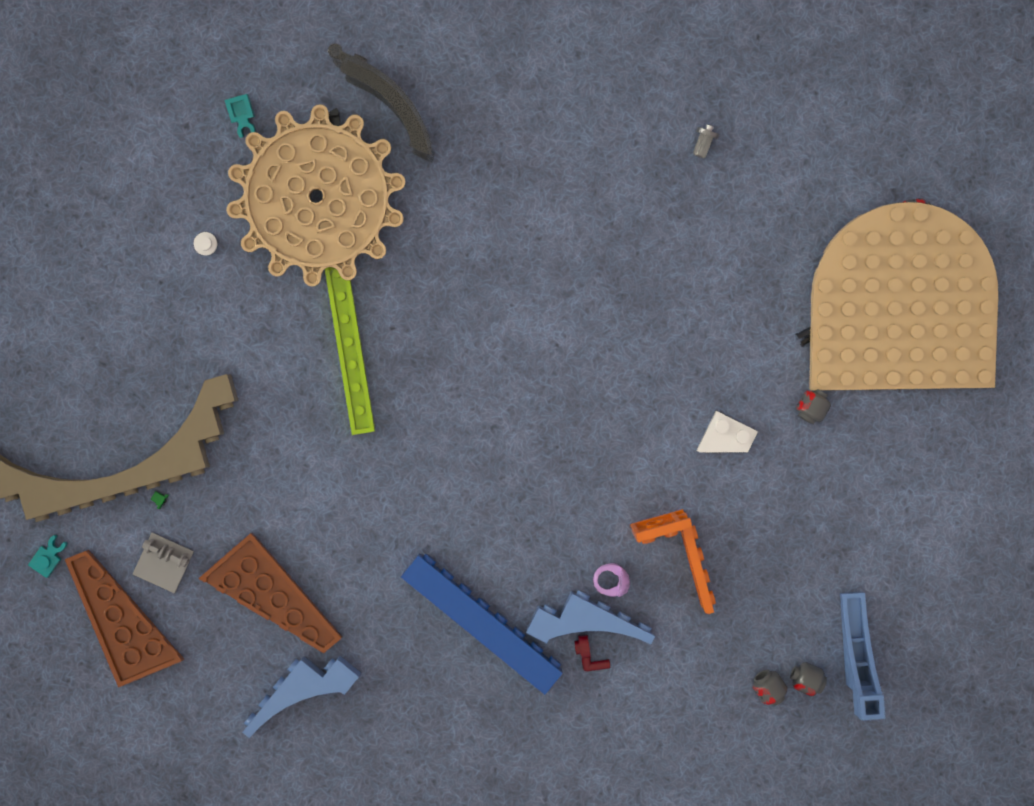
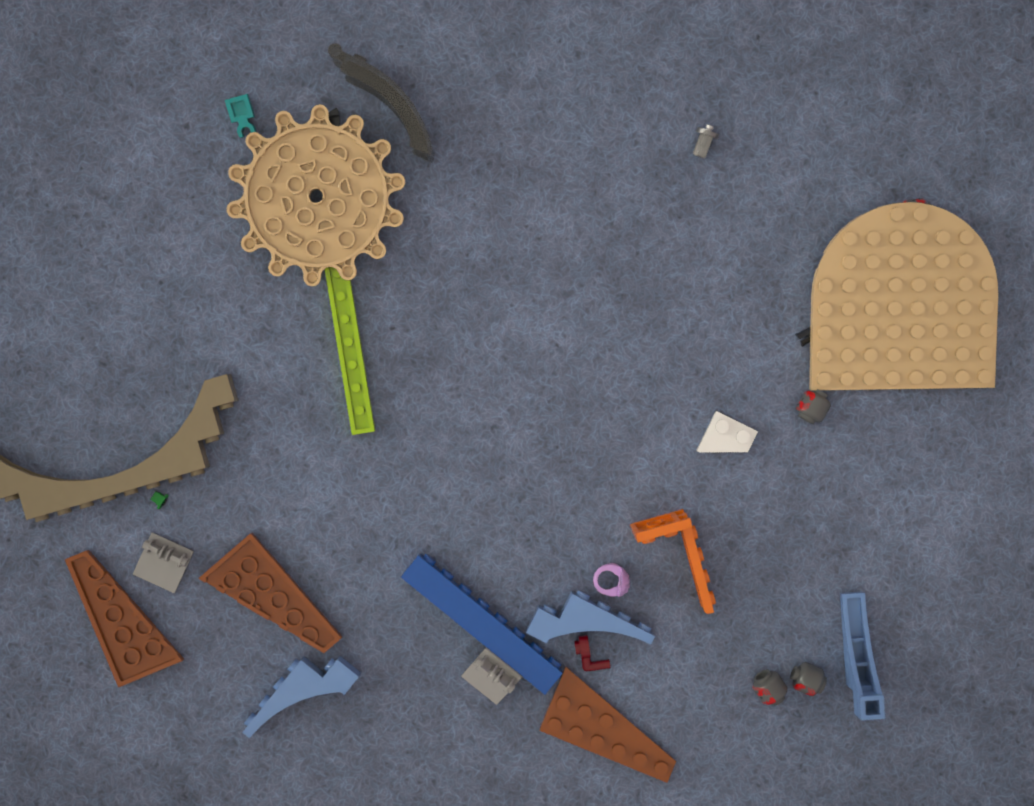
(46, 558): teal plate -> none
(205, 243): white plate -> none
(491, 676): none -> light grey hinge
(592, 723): none -> dark orange wing

